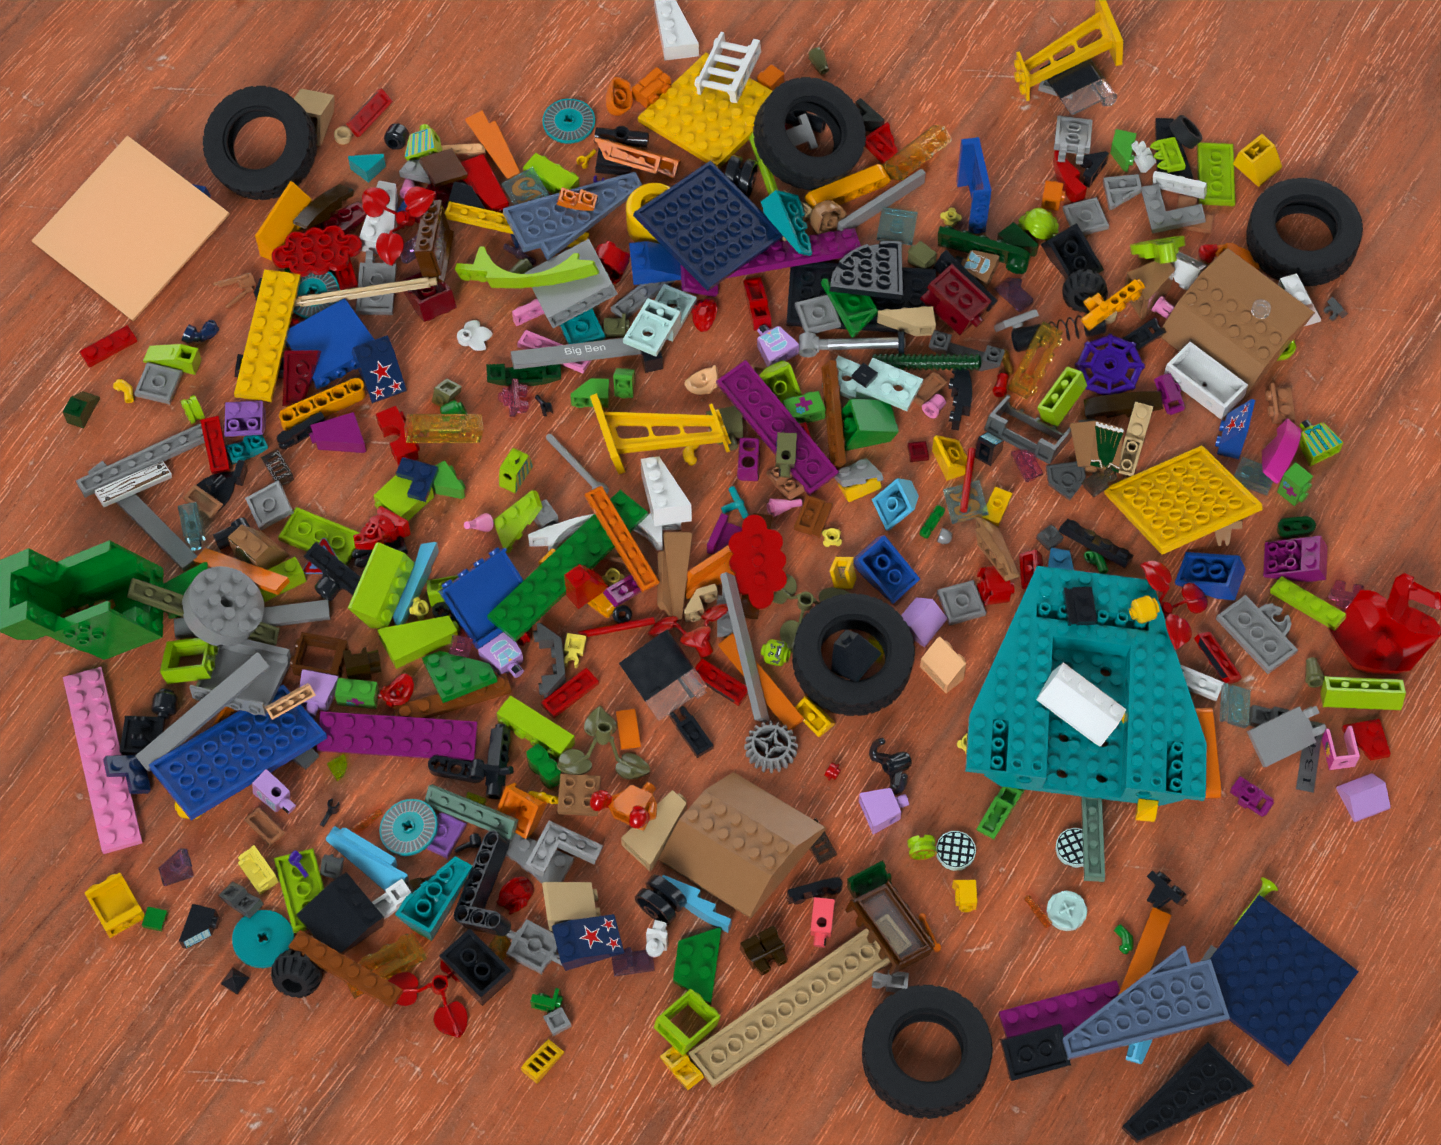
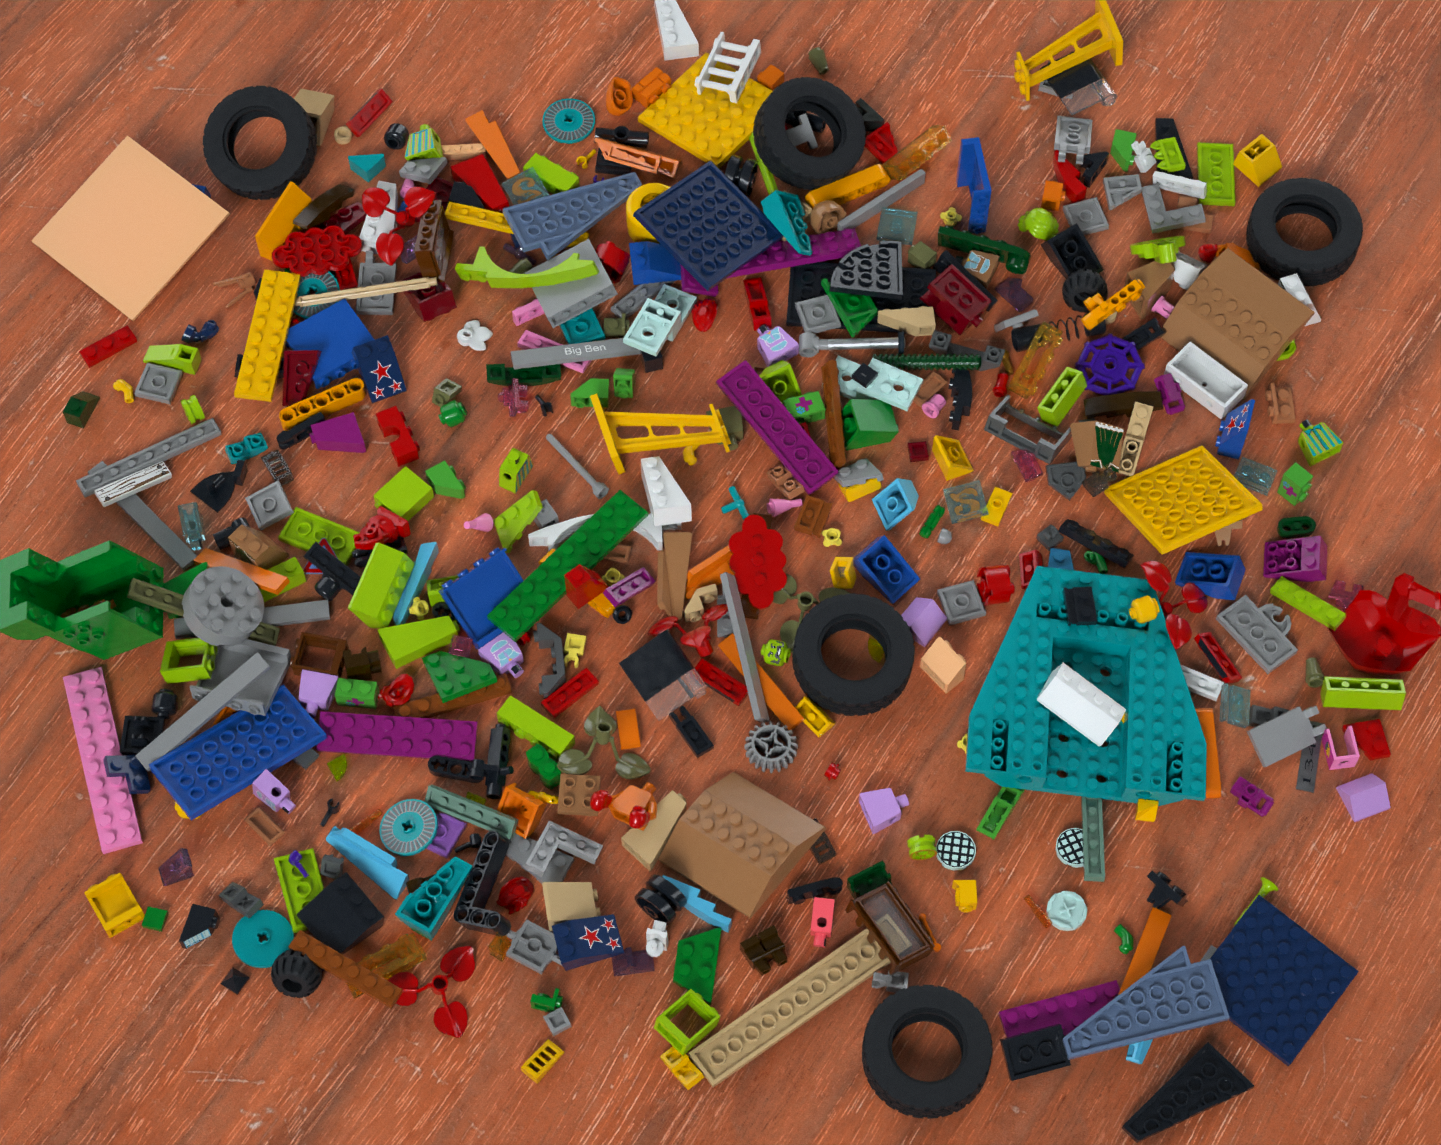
(207, 504): nougat tile -> none
(215, 444): red plate -> none
(244, 418): medium lavender slope -> none
(257, 870): light yellow hinge -> none
(290, 701): light nougat piece -> none
(392, 899): white slope -> none
(420, 474): dark blue plate -> none
(443, 168): reddish brown tile -> none
(443, 428): clear yellow brick -> none
(476, 966): black slope -> none
(579, 201): orange slope -> none
(617, 627): red bar -> none
(621, 538): orange tile -> none
(703, 381): light nougat hat -> none
(721, 534): magenta panel -> none
(744, 473): magenta piece -> none
(785, 446): olive torso -> none
(853, 656): black slope -> none
(892, 765): black piece -> none
(967, 480): red bar -> none
(988, 448): black slope -> none
(994, 547): medium nougat wedge -> none
(1017, 237): dark green slope -> none
(1186, 132): black tyre -> none
(1261, 308): clear tile -> none
(1280, 451): dark pink slope -> none
(1336, 308): dark grey tile -> none

